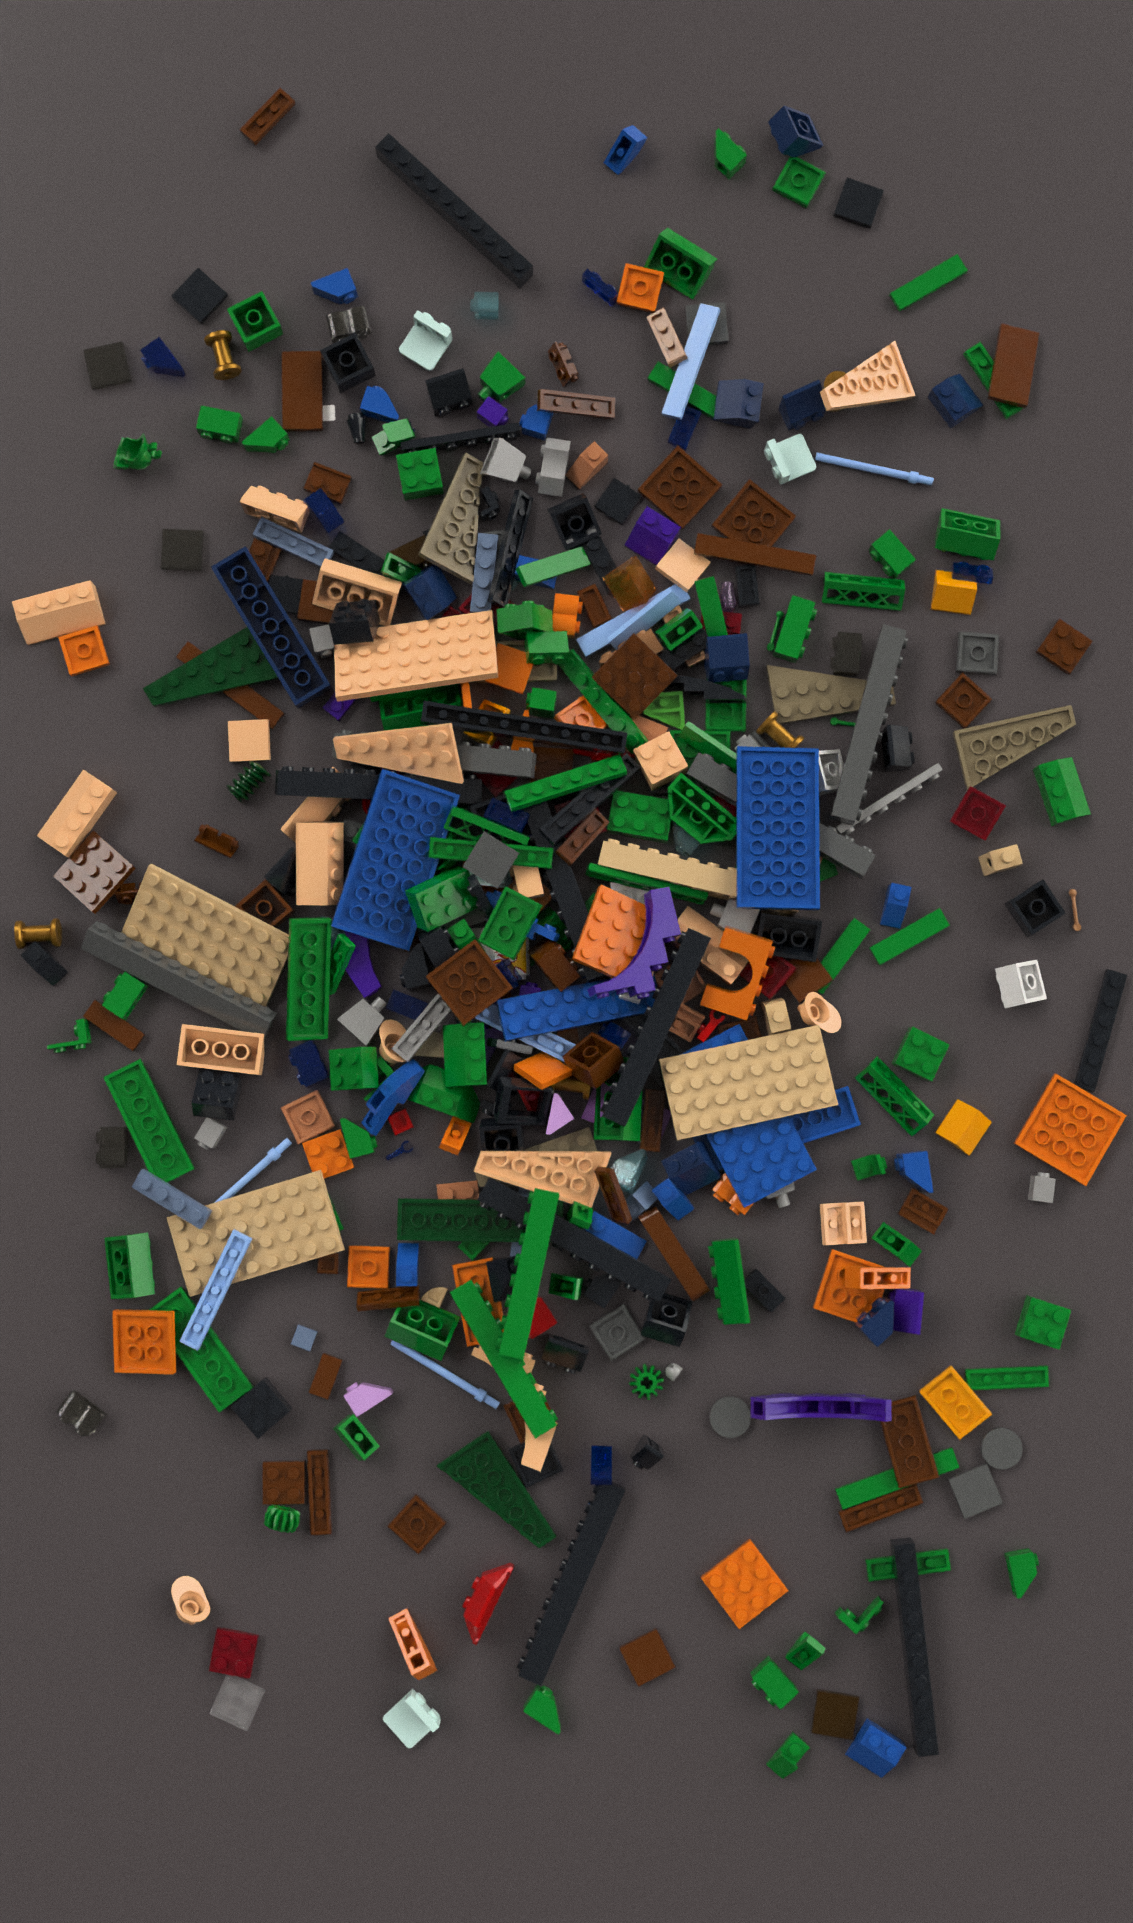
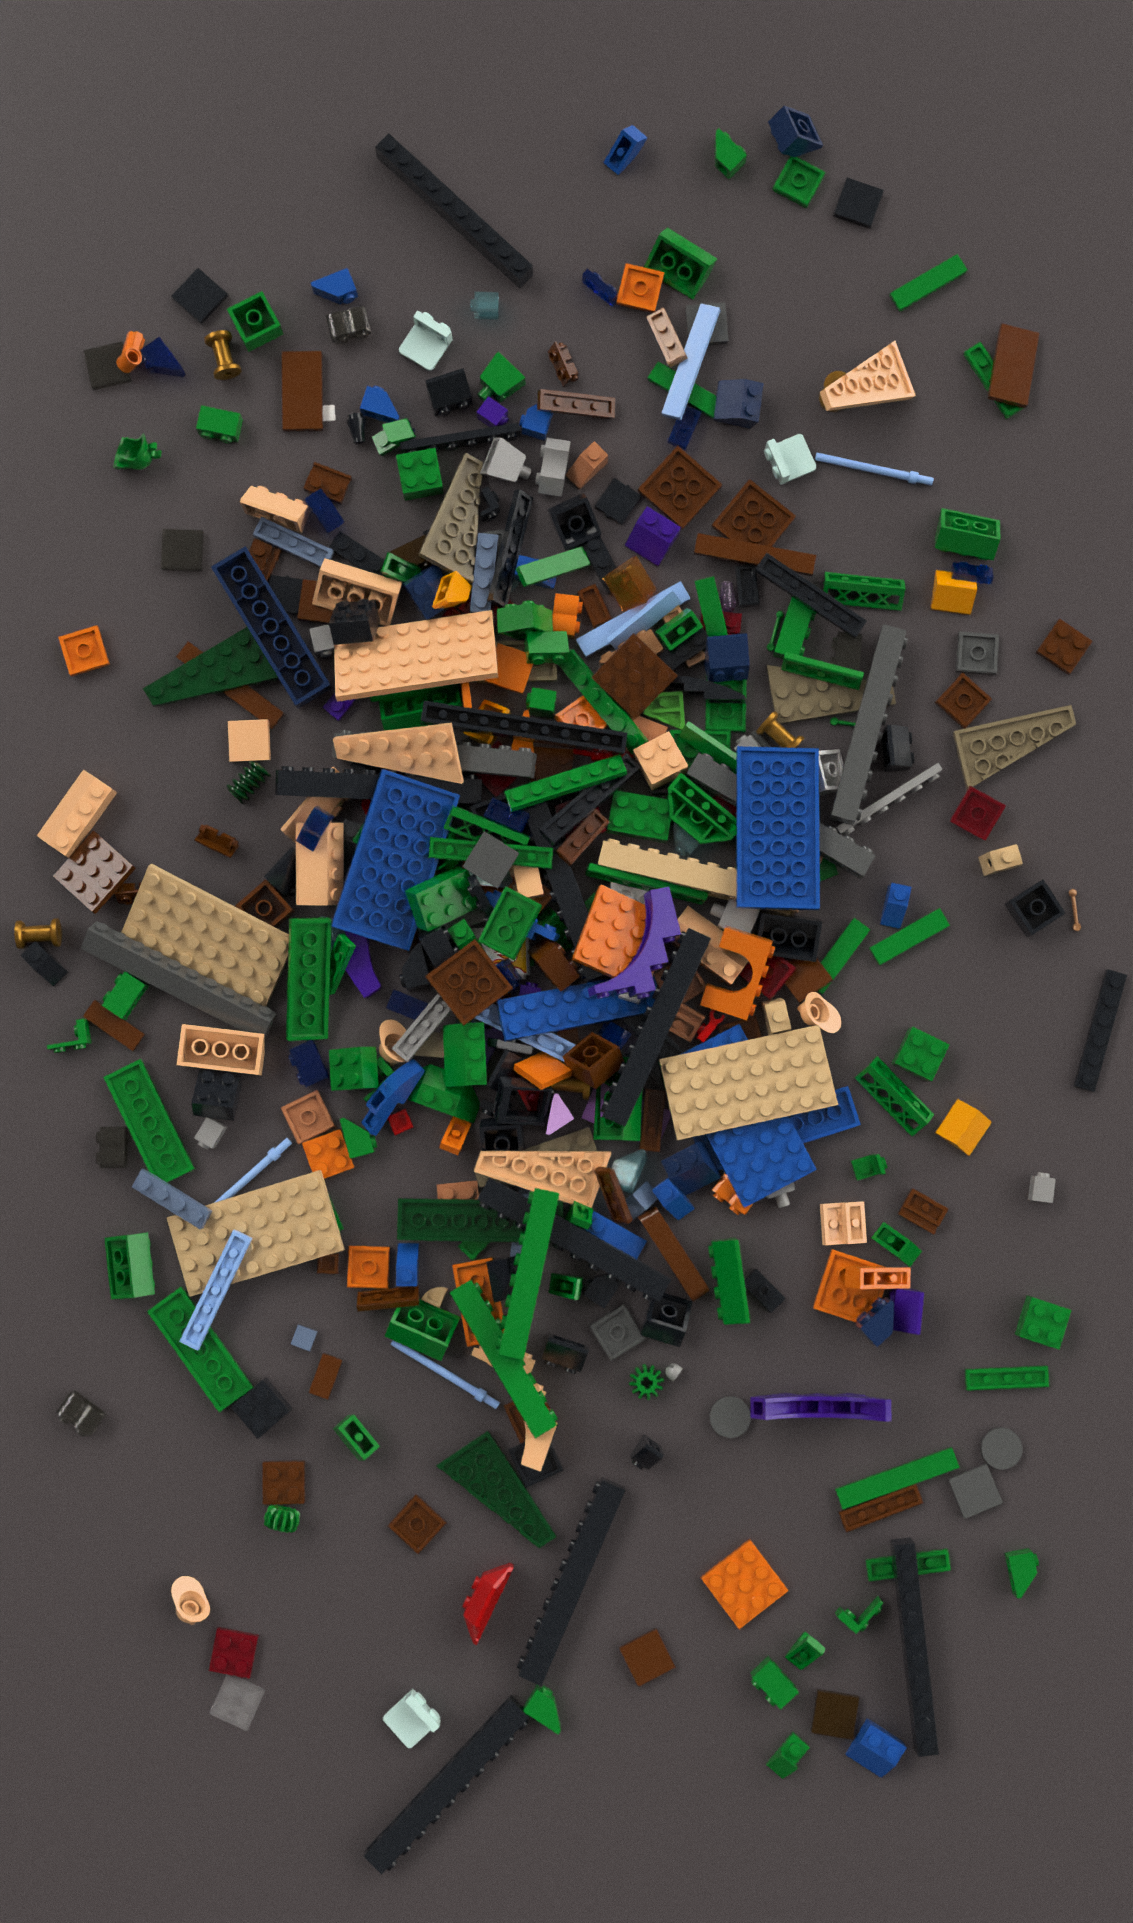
(58, 612): light nougat slope -> none
(131, 354): none -> orange piece
(144, 1341): orange plate -> none
(267, 116): reddish brown plate -> none
(267, 438): green slope -> none
(314, 828): none -> clear blue slope
(319, 1492): reddish brown tile -> none
(347, 363): black brick -> none
(364, 1019): light grey torso -> none
(365, 1396): lavender slope -> none
(399, 1151): clear blue hand -> none
(412, 1645): orange slope -> none
(445, 1785): none -> black brick
(452, 591): none -> light orange slope
(542, 1318): red slope -> none
(601, 1465): clear blue plate -> none
(682, 565): light nougat tile -> none
(802, 406): dark blue slope -> none
(810, 595): none -> black plate
(822, 671): none -> green tile
(891, 554): green brick -> none
(908, 1443): reddish brown tile -> none
(915, 1169): blue slope -> none
(954, 400): dark blue slope -> none
(955, 1402): light orange tile -> none
(1020, 983): white slope -> none
(1061, 791): green slope -> none
(1070, 1129): orange plate -> none

